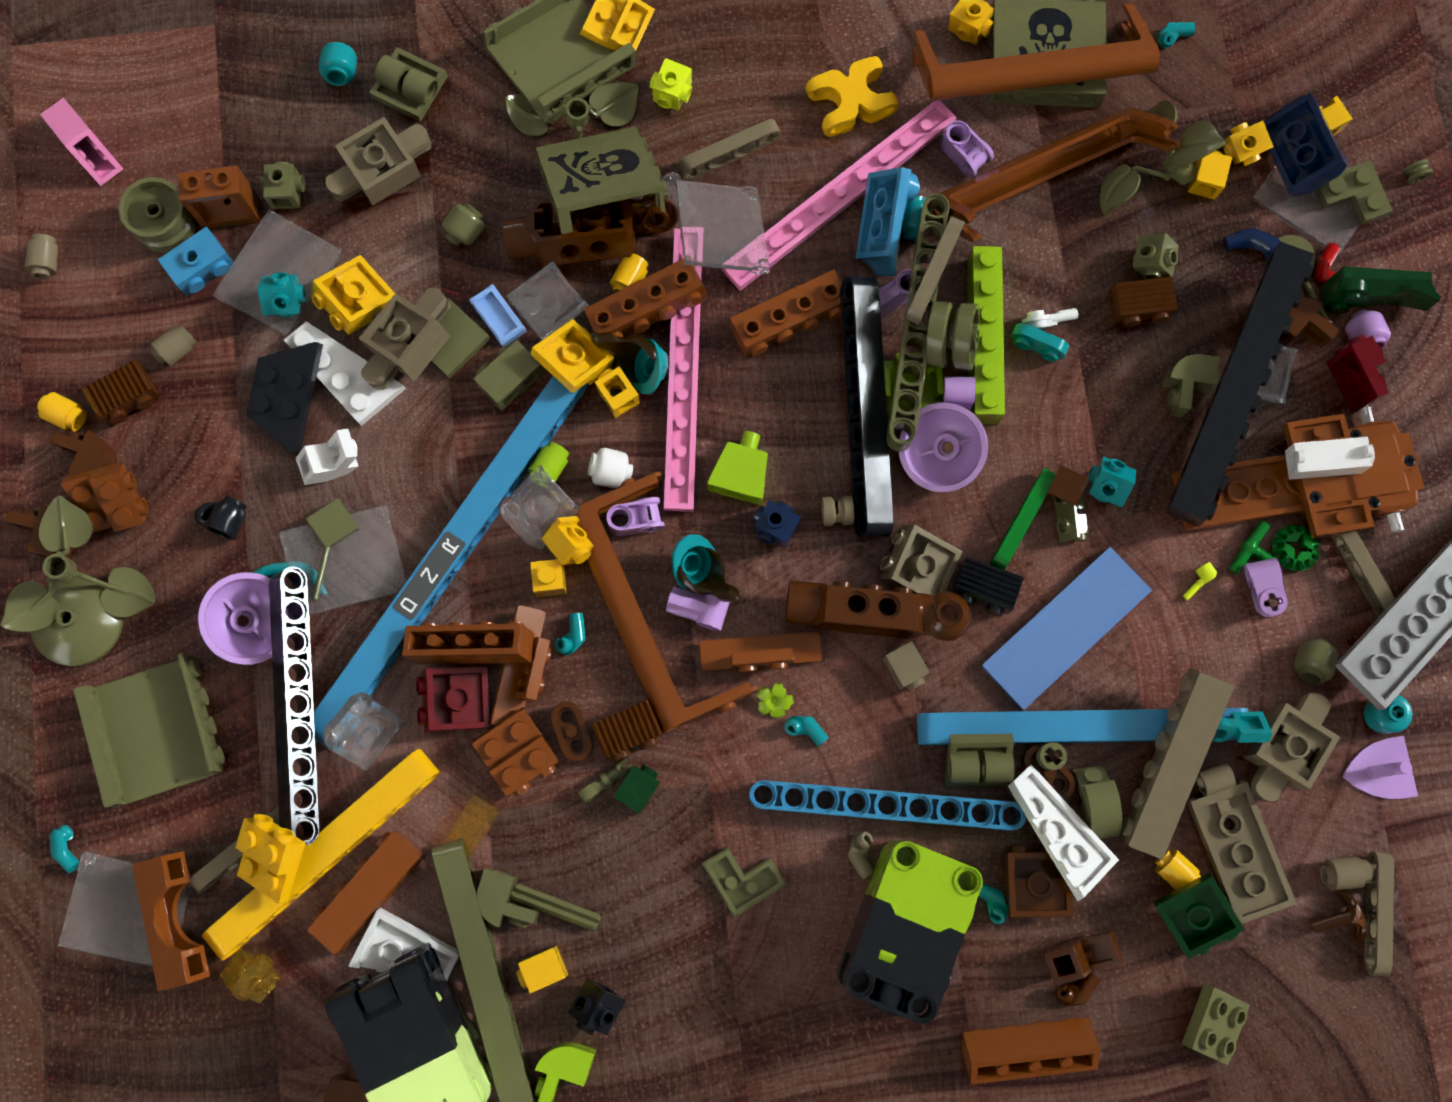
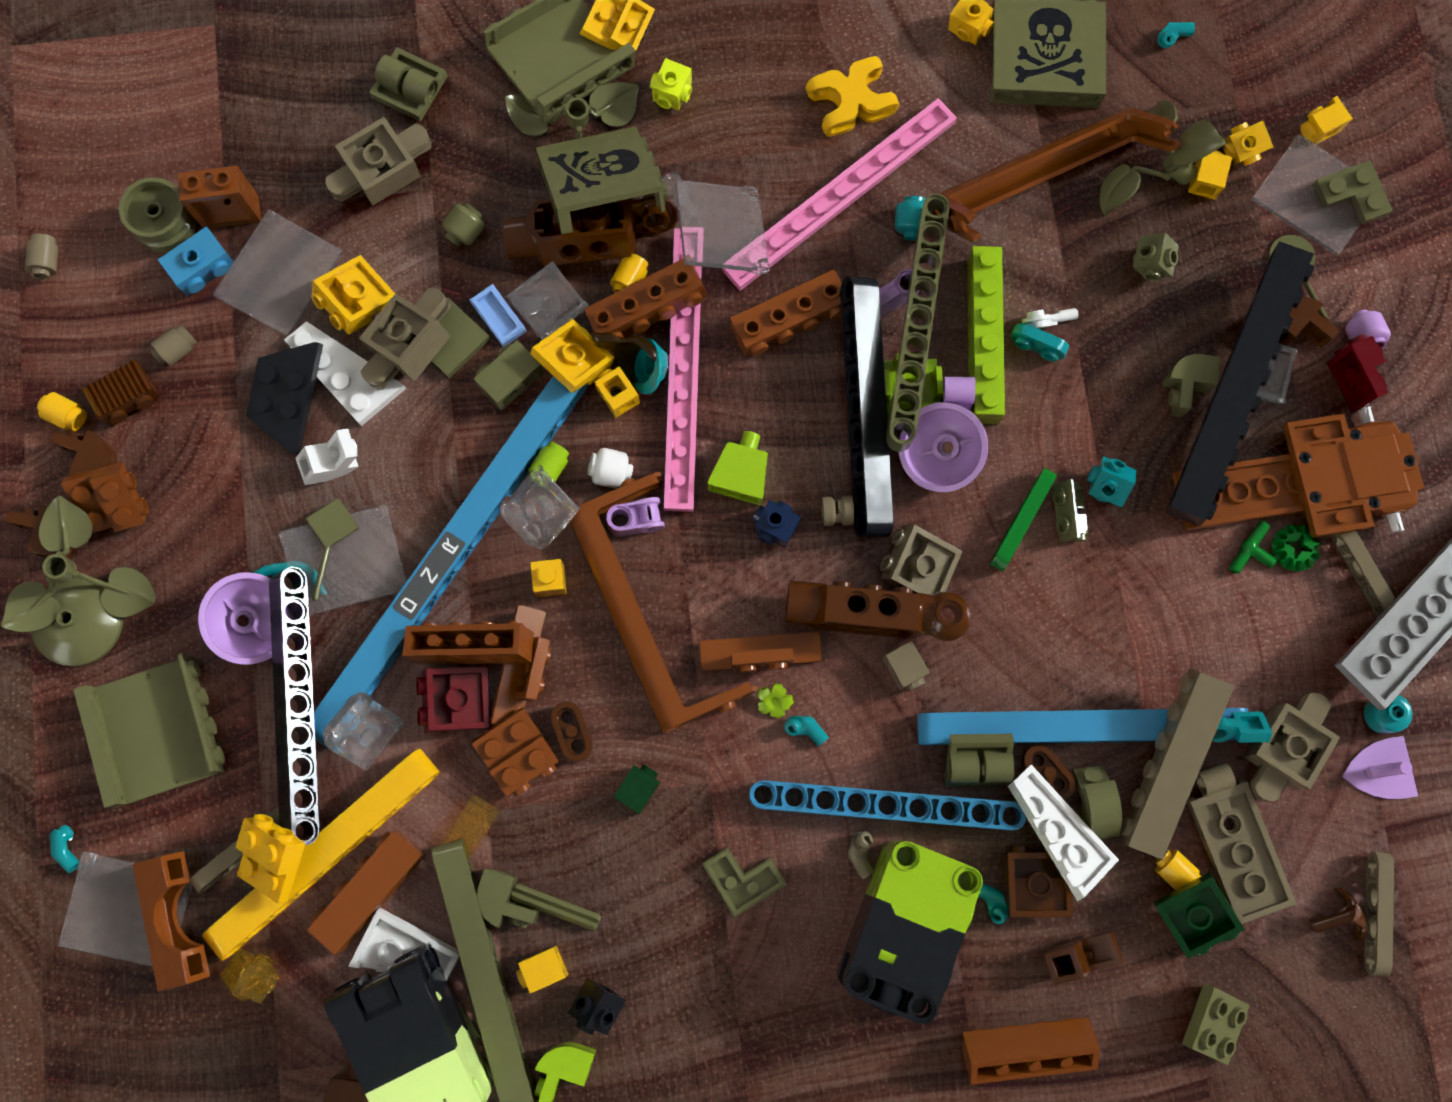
(81, 141): bright pink slope -> none
(224, 519): black piece -> none
(281, 294): teal brick -> none
(282, 185): olive brick -> none
(337, 63): teal head -> none
(568, 541): yellow brick -> none
(574, 637): teal arm -> none
(606, 780): olive piece -> none
(627, 731): reddish brown brick -> none
(701, 569): piece -> none
(705, 610): lavender piece -> none
(729, 149): dark tan beam -> none
(883, 218): dark azure slope -> none
(935, 270): dark tan beam -> none
(953, 335): olive wheel -> none
(969, 151): lavender piece -> none
(987, 586): black brick -> none
(1041, 69): dark orange piece -> none
(1051, 766): olive bush -> none
(1065, 628): medium blue tile -> none
(1068, 485): reddish brown tile -> none
(1077, 994): reddish brown arm -> none
(1143, 301): reddish brown brick -> none
(1206, 574): neon yellow hand -> none
(1252, 239): dark blue arm -> none
(1266, 581): lavender piece -> none
(1304, 146): dark blue slope -> none
(1316, 661): olive head -> none
(1325, 261): red arm -> none
(1329, 458): white brick -> none
(1346, 873): dark tan brick -> none
(1378, 287): dark green slope -> none
(1418, 171): olive bush -> none

